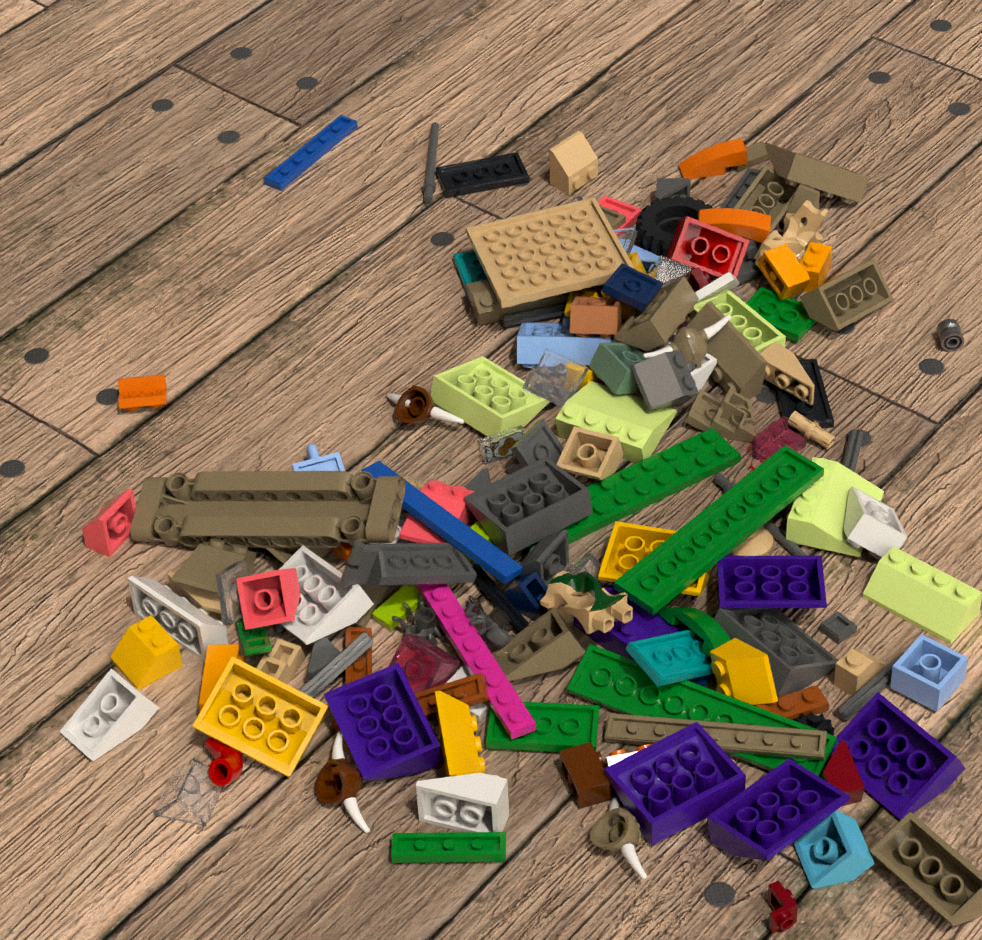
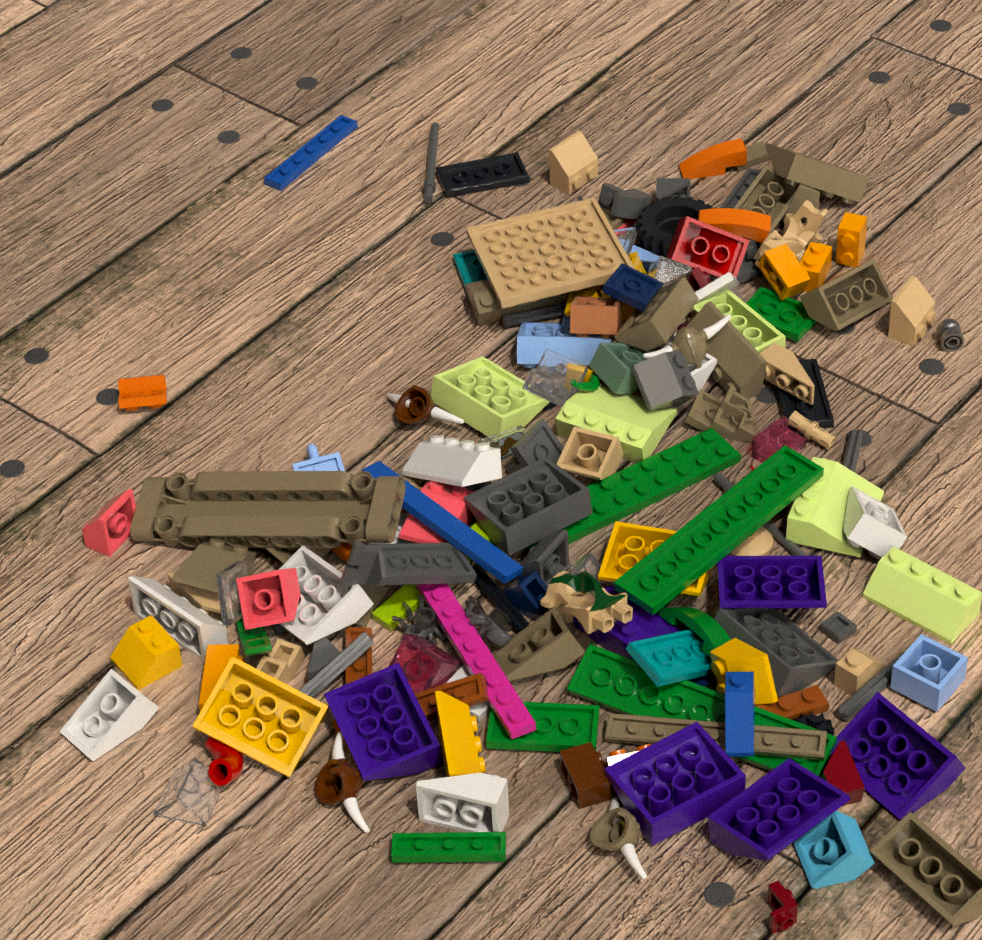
(454, 462): none -> white slope
(592, 385): none -> green piece
(623, 202): none -> dark grey brick
(740, 713): none -> blue slope
(851, 239): none -> light orange brick
(911, 312): none -> tan slope

